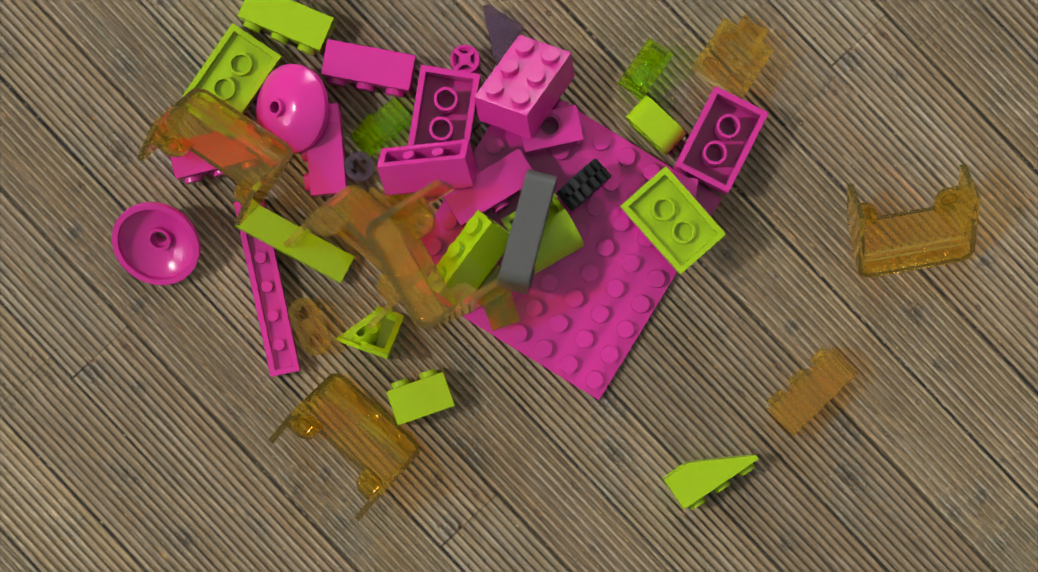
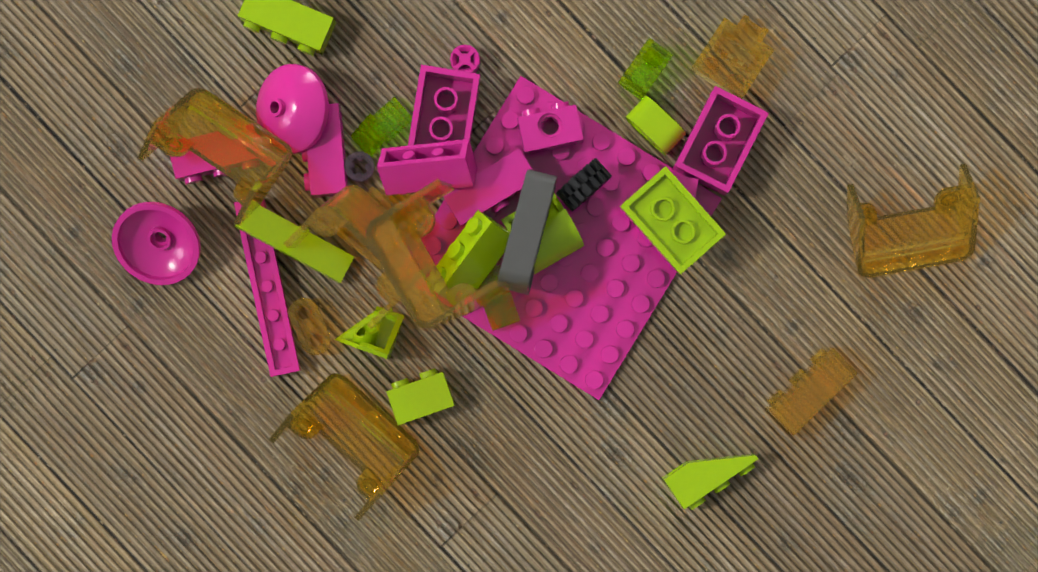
(236, 69): lime plate -> none
(368, 68): dark pink brick -> none
(501, 31): clear purple slope -> none
(524, 86): dark pink brick -> none

